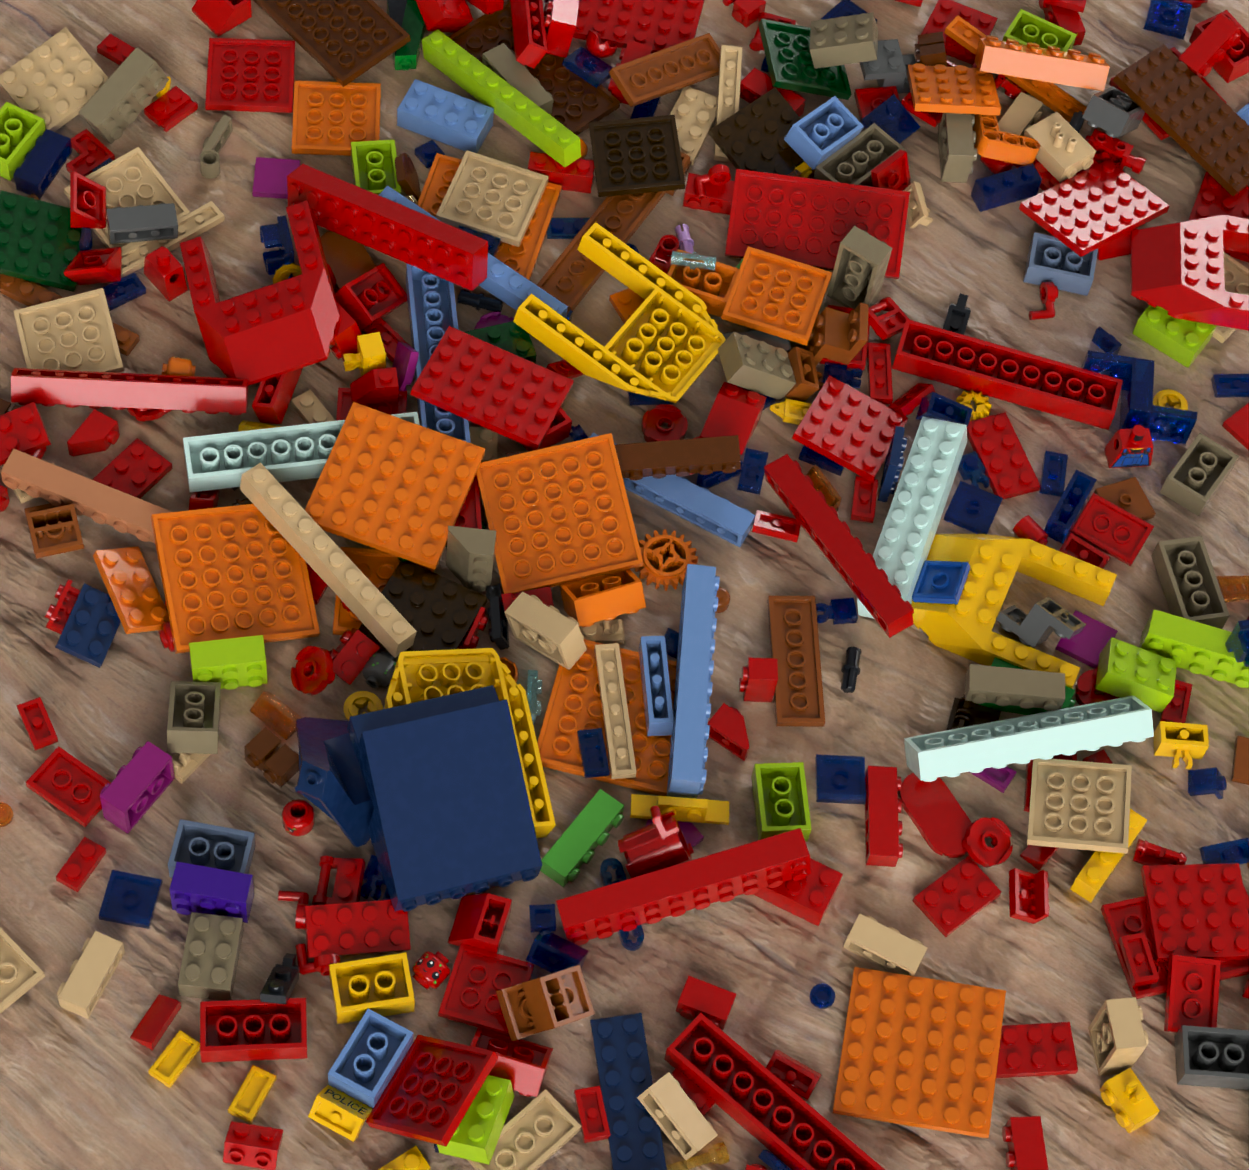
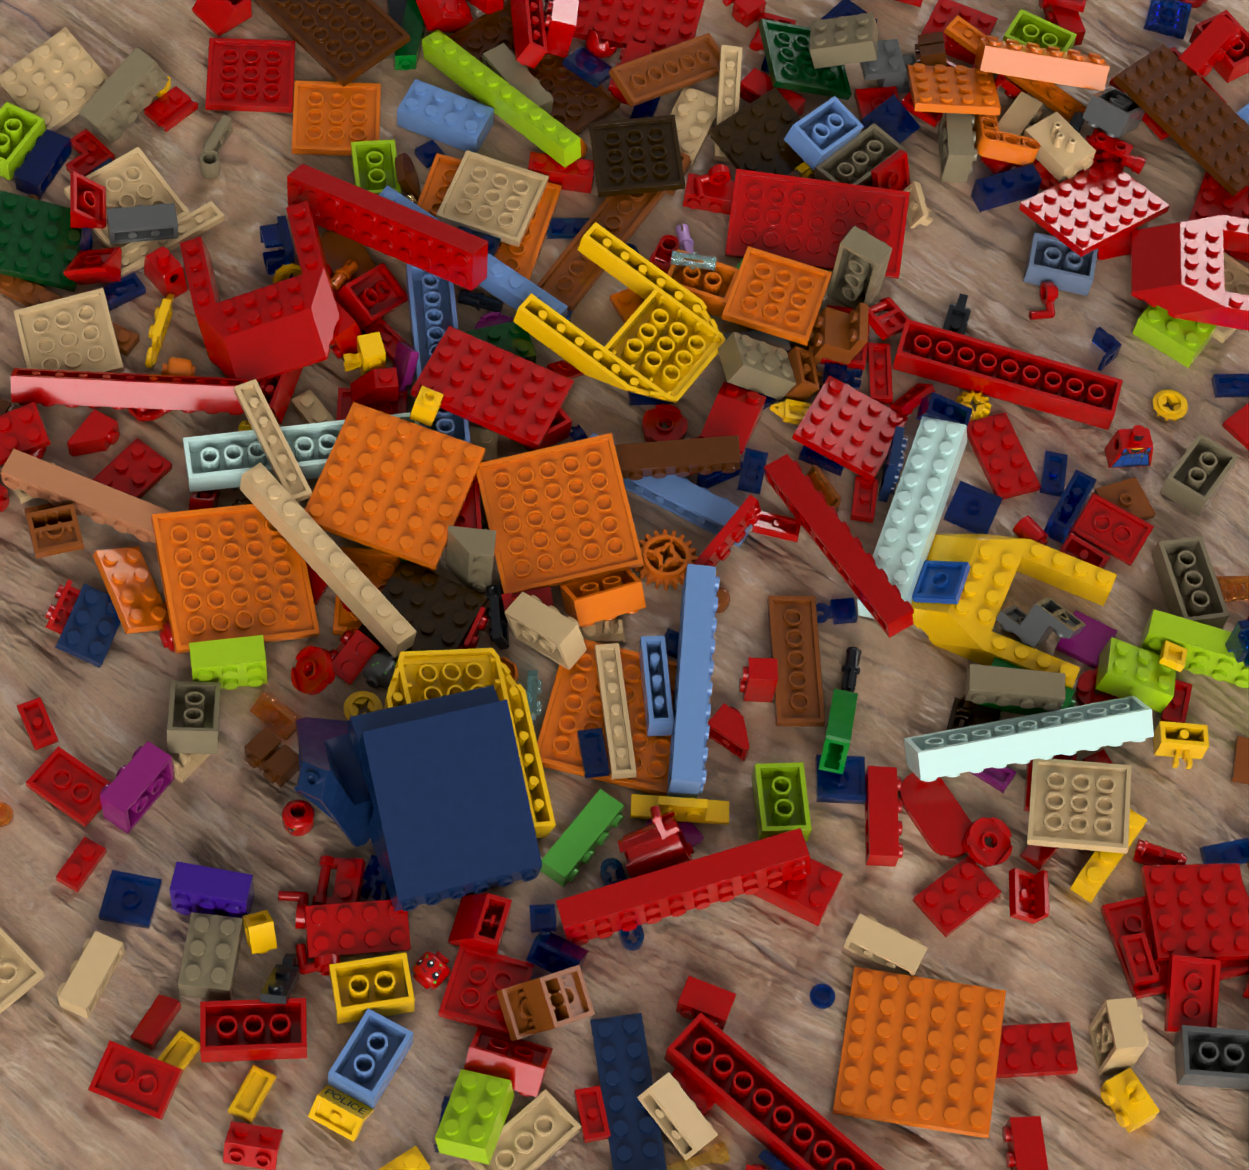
(114, 49): red plate -> none
(135, 1080): none -> red plate
(159, 330): none -> yellow plate
(212, 847): sand blue brick -> none
(259, 932): none -> yellow brick
(271, 177): magenta tile -> none
(272, 440): none -> tan plate
(342, 275): none -> orange pin
(426, 406): none -> yellow brick
(432, 1090): red plate -> none
(732, 532): none -> red plate
(793, 1074): red slope -> none
(838, 731): none -> green slope
(973, 469): clear blue plate -> none
(1137, 397): clear blue bracket -> none
(1173, 656): none -> yellow plate
(1206, 782): clear blue bracket -> none

